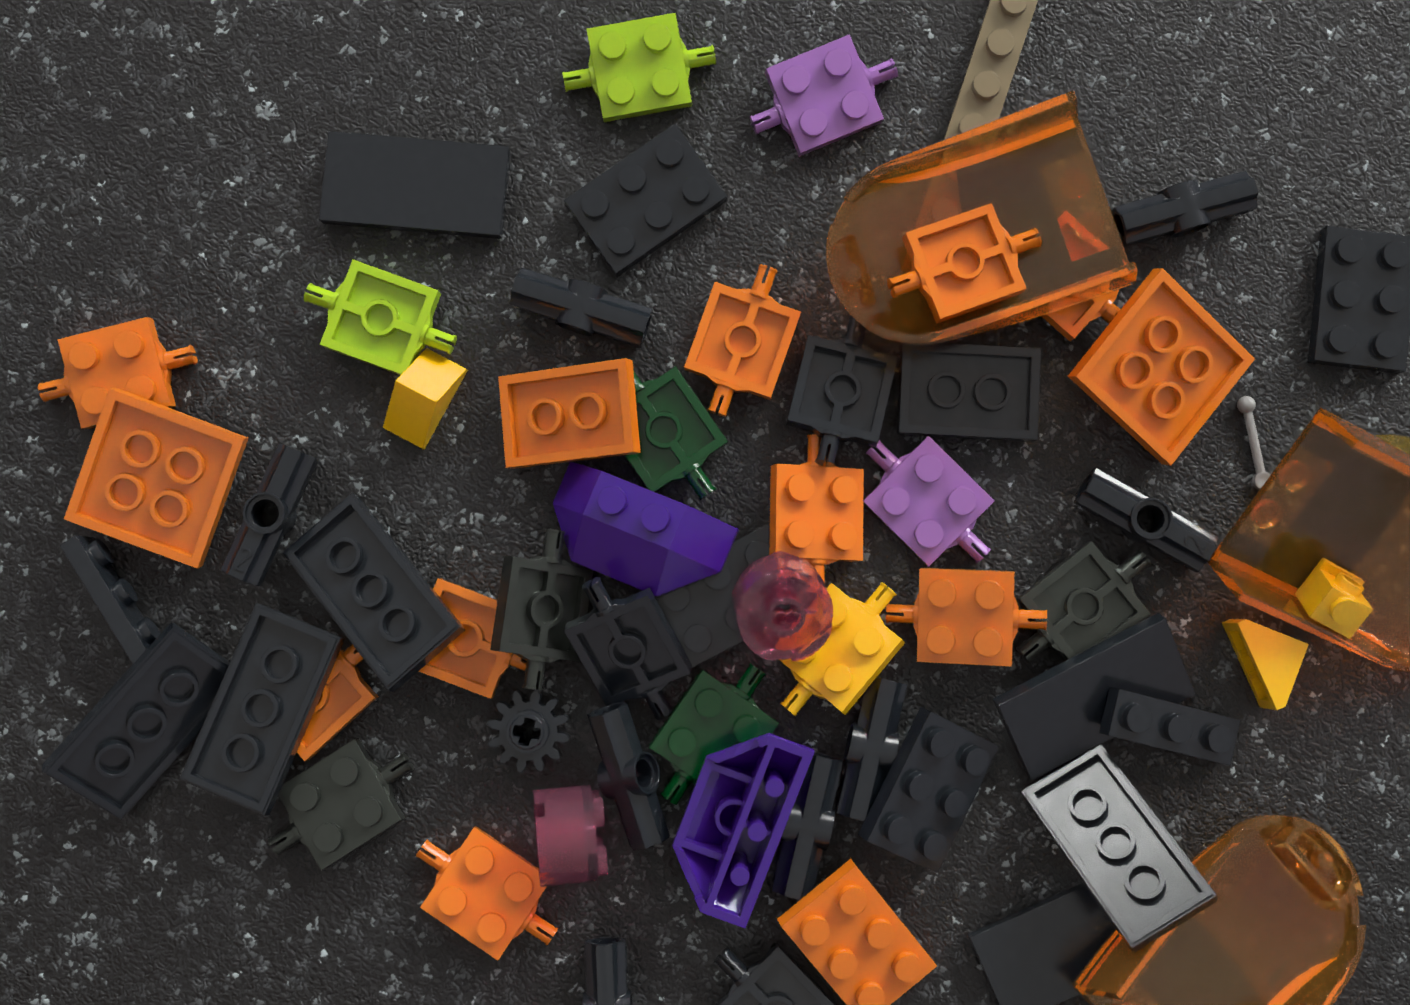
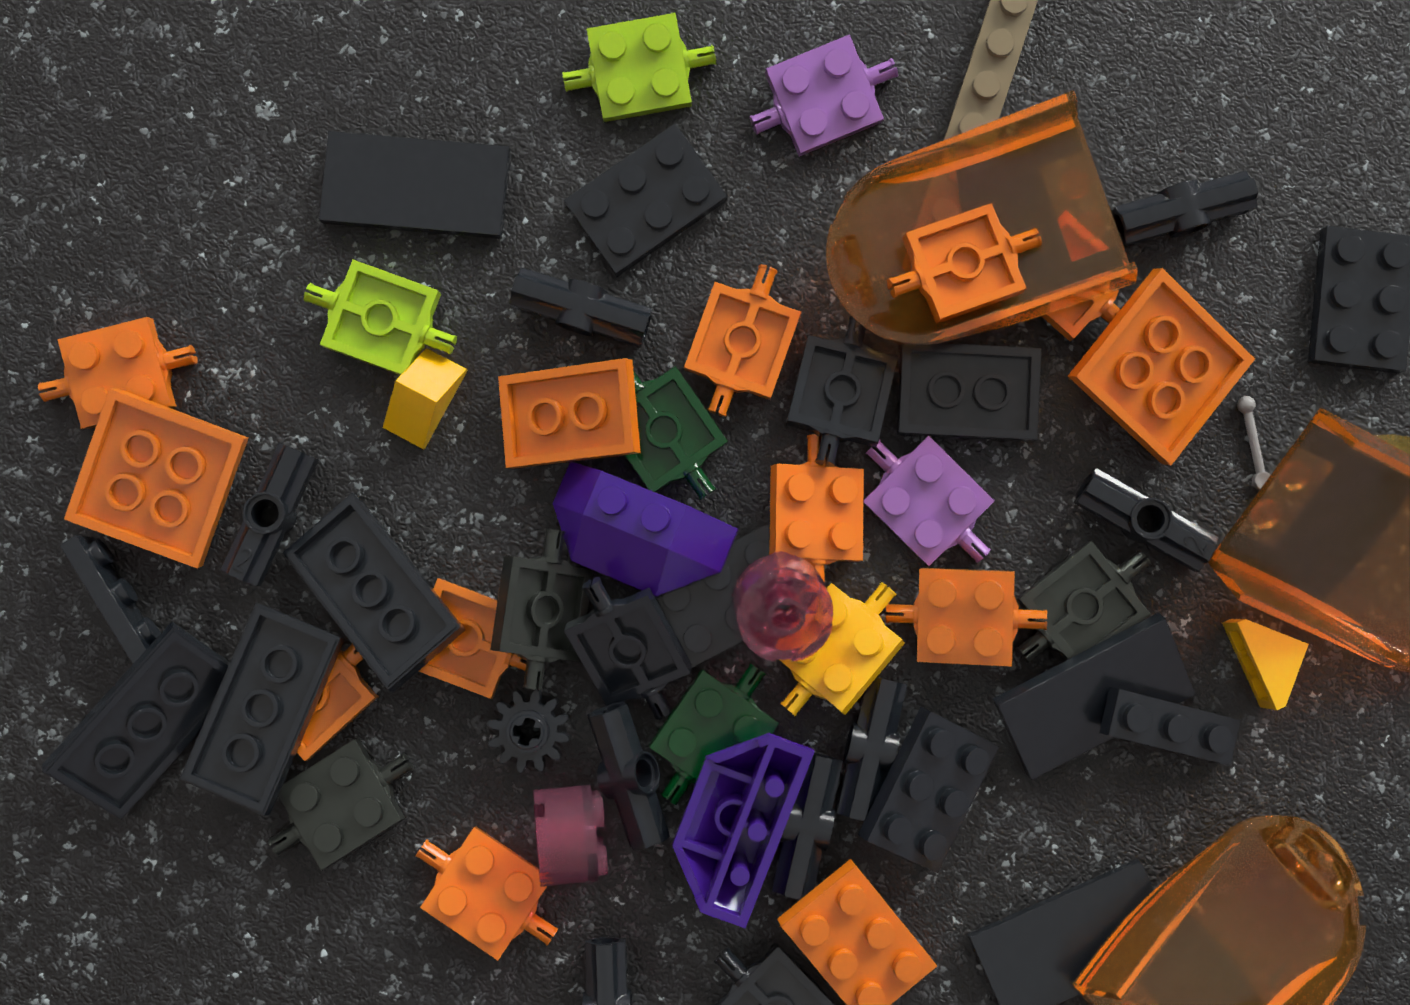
(1119, 848): tile -> none
(1334, 598): yellow brick -> none

